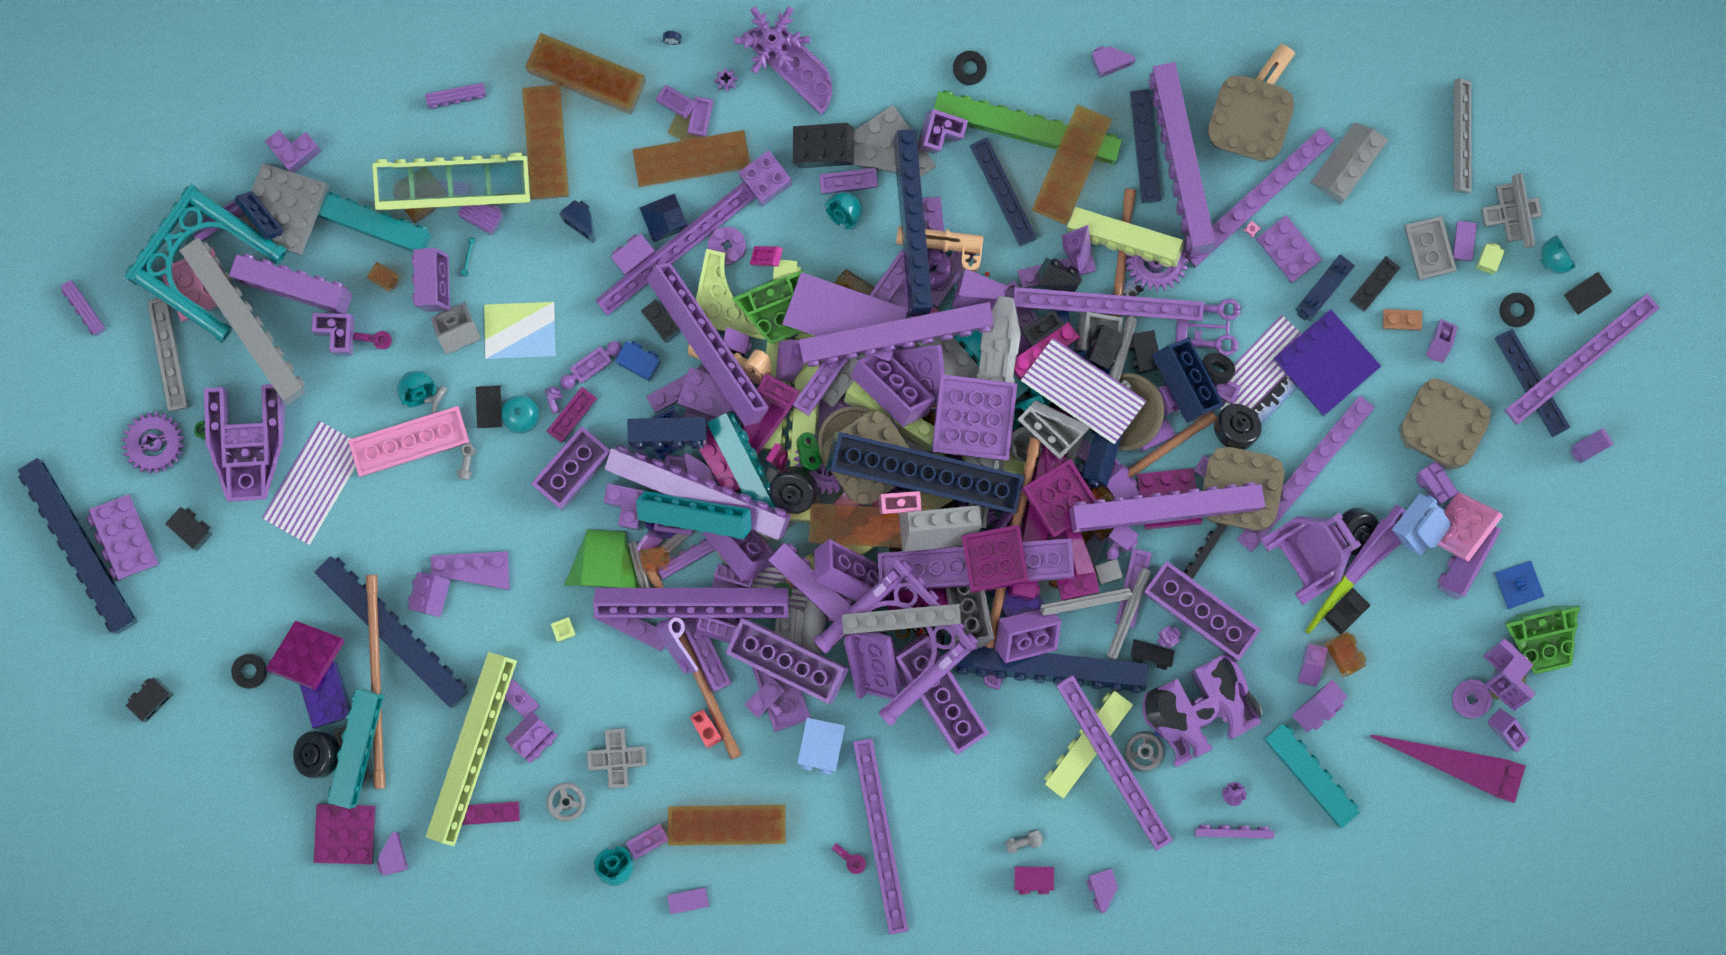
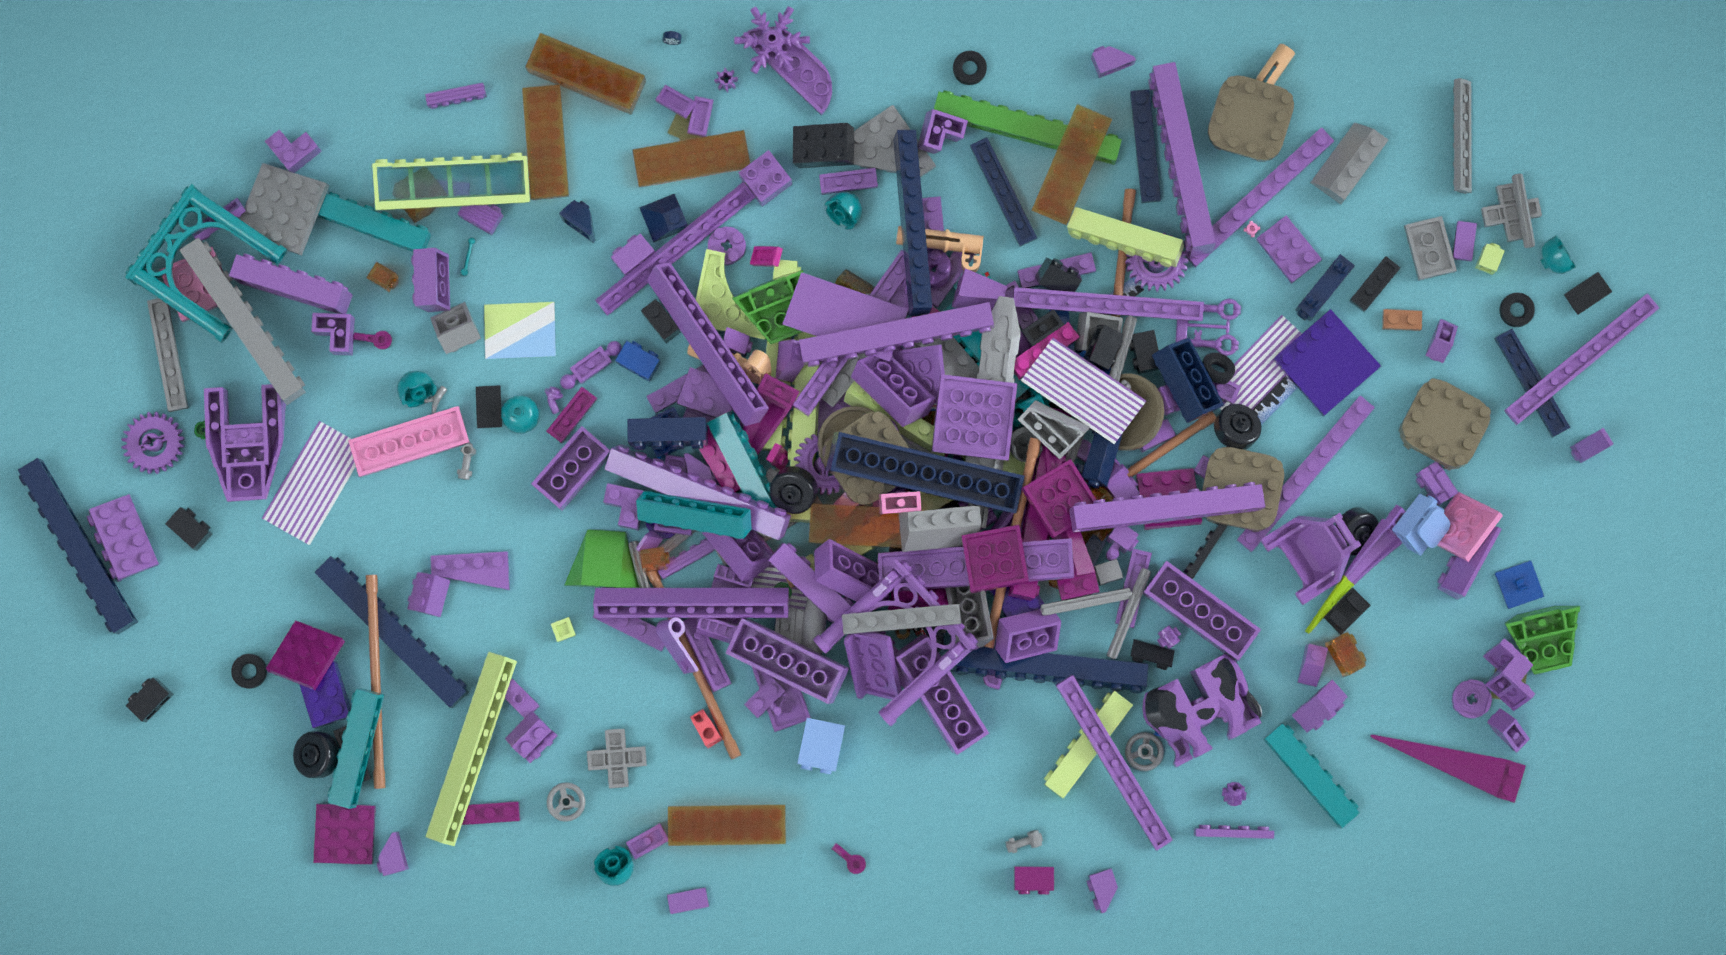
(82, 308): medium lavender piece -> none
(259, 215): dark blue plate -> none
(808, 451): green plate -> none
(880, 836): medium lavender plate -> none
(1077, 246): medium lavender slope -> none

